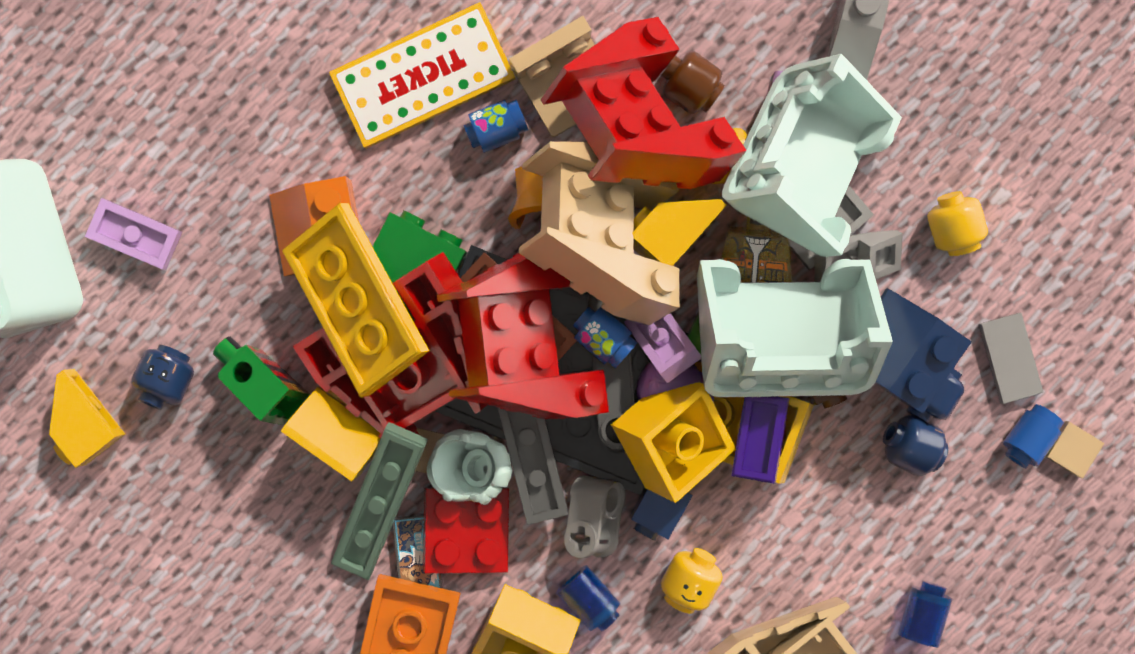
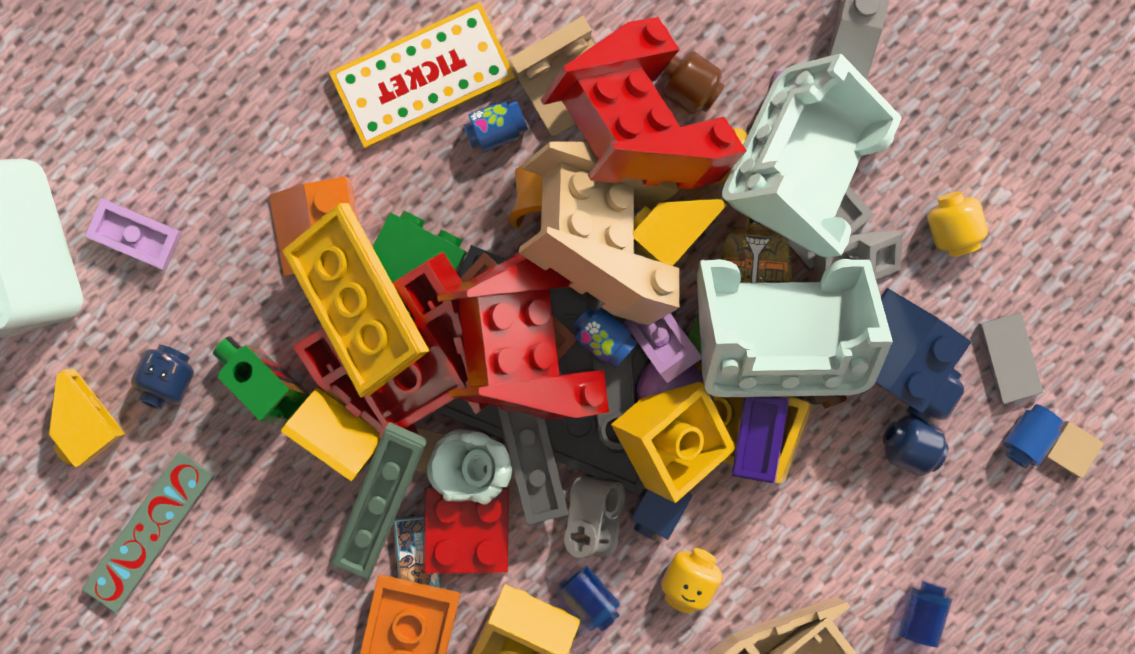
(148, 532): none -> sand green tile

